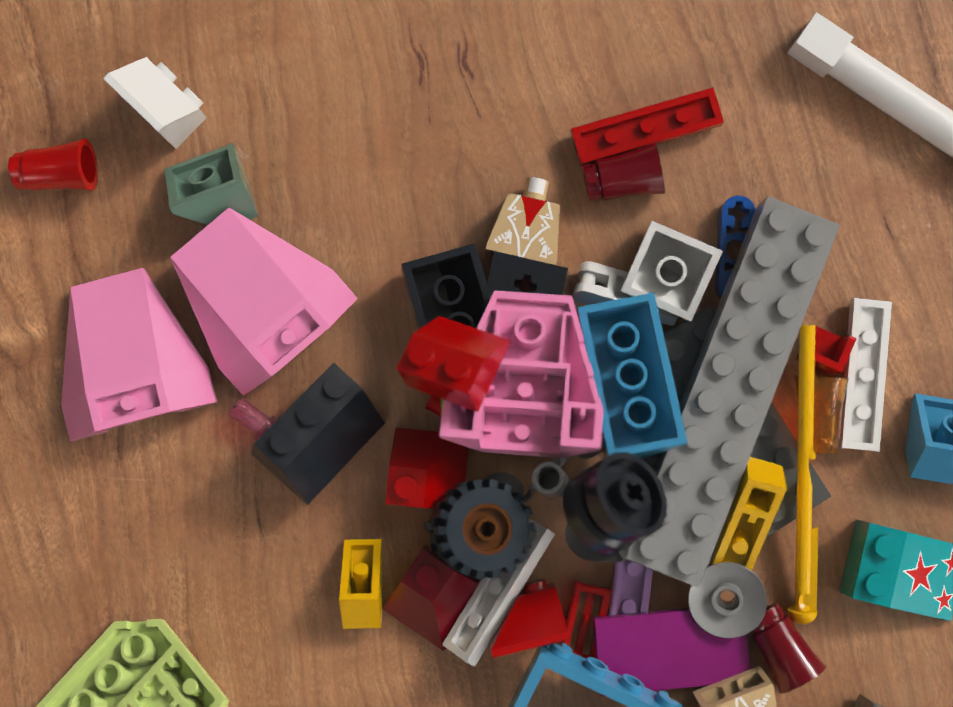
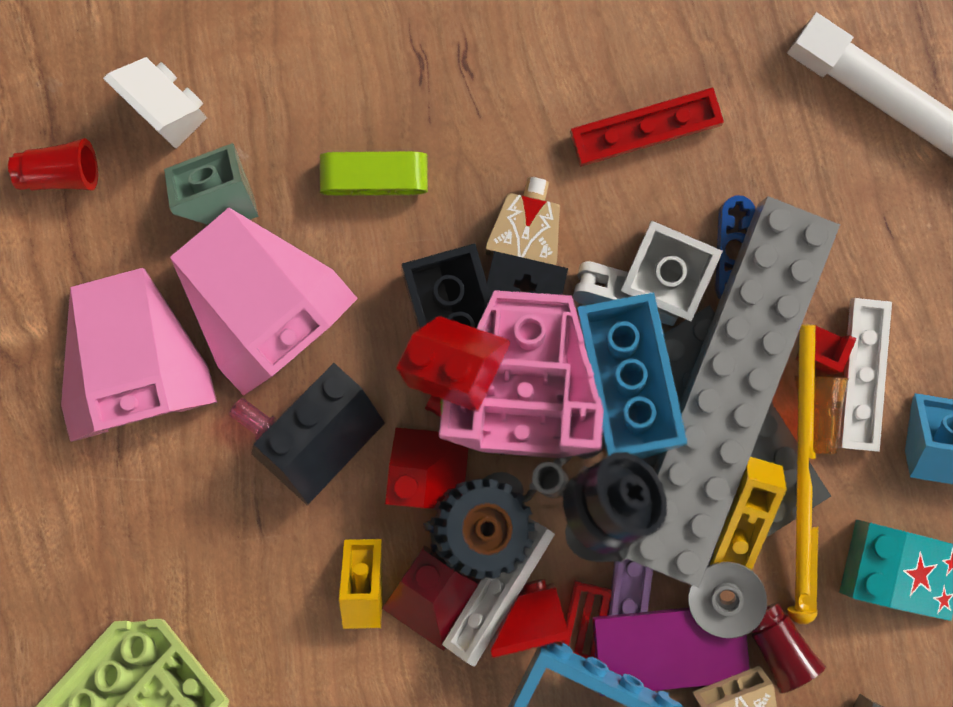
(373, 173): none -> lime beam
(625, 175): dark red plant -> none

